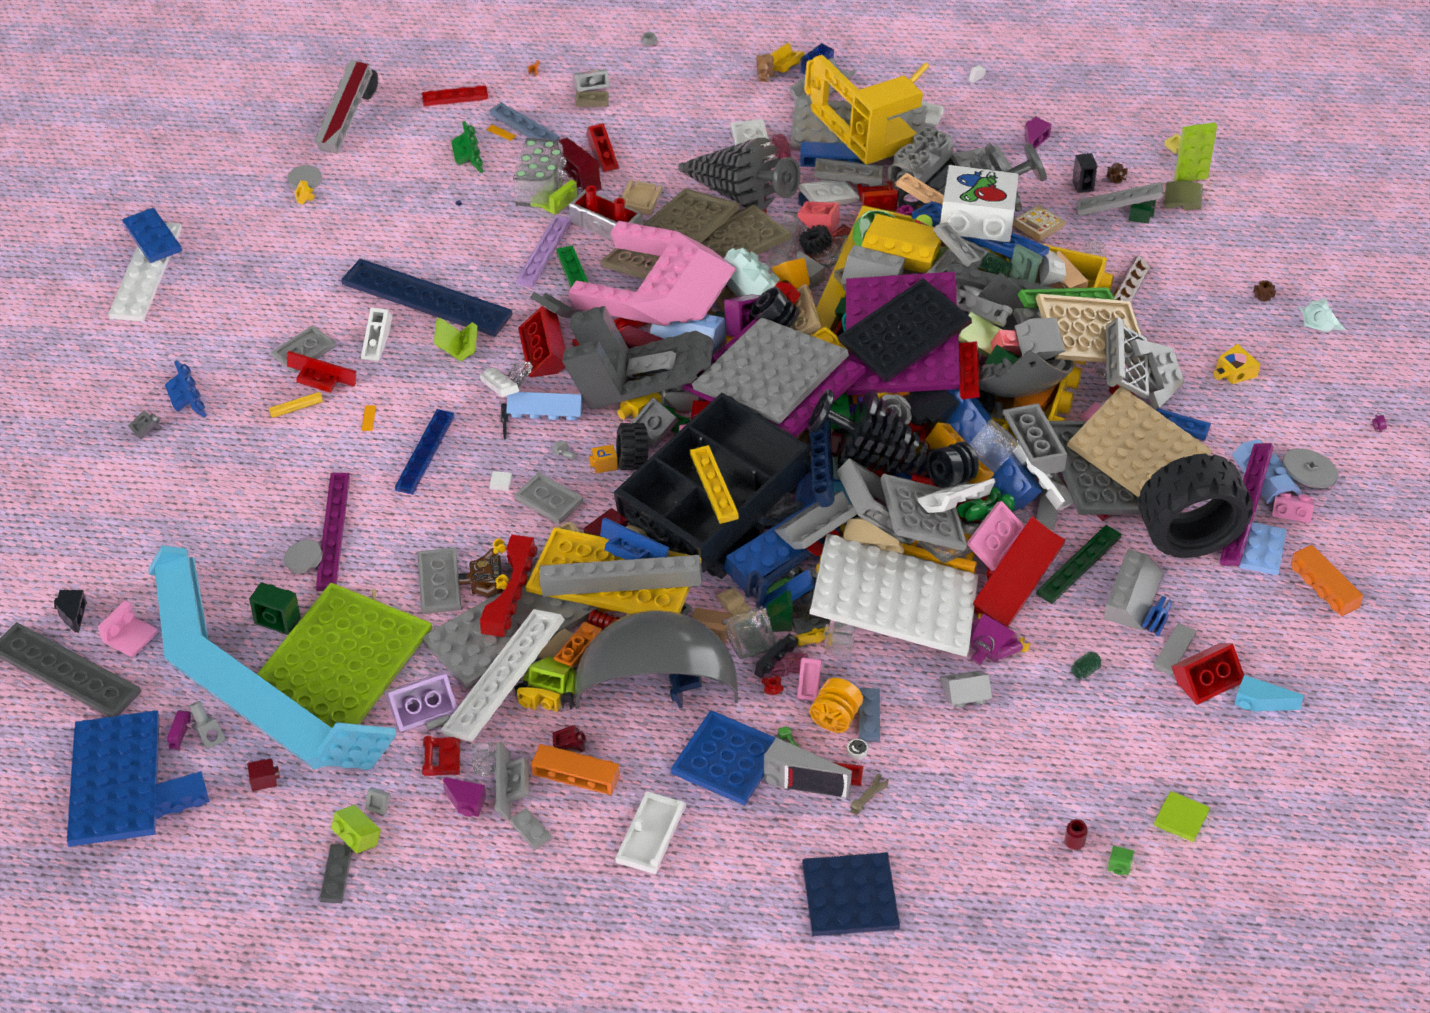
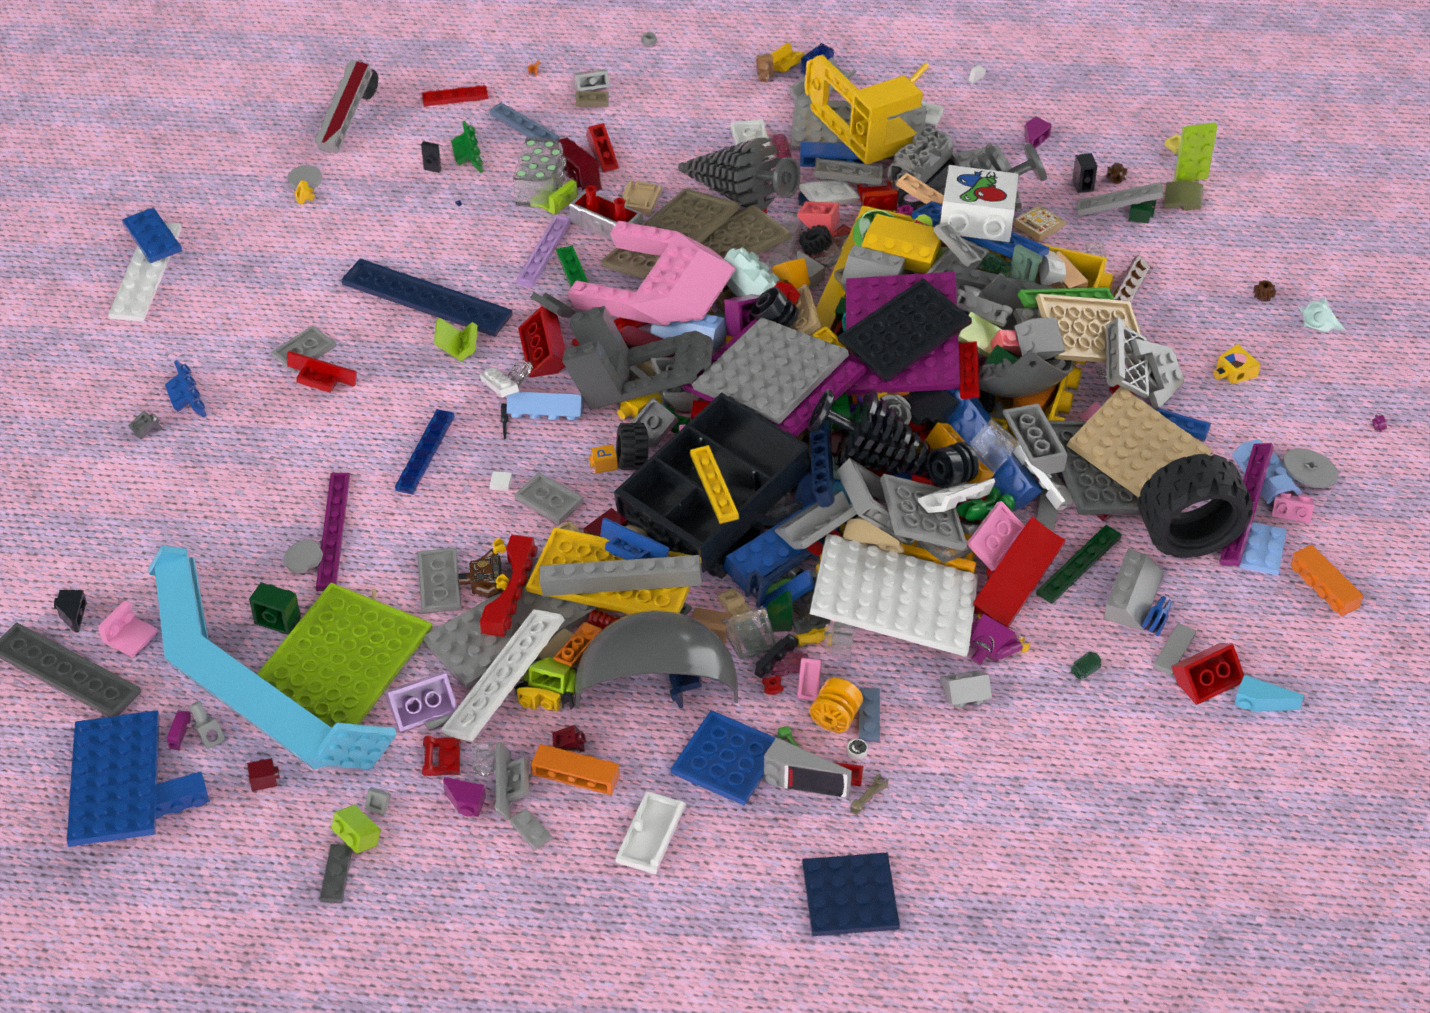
(295, 404): yellow axle -> none
(368, 418): light orange window -> none
(376, 334): white slope -> none
(431, 156): none -> black plate
(501, 132): light orange window -> none
(560, 448): light grey plate -> none
(651, 364): light grey plate -> none
(1076, 834): dark red brick -> none
(1120, 860): bright green bracket -> none
(1182, 816): lime tile -> none

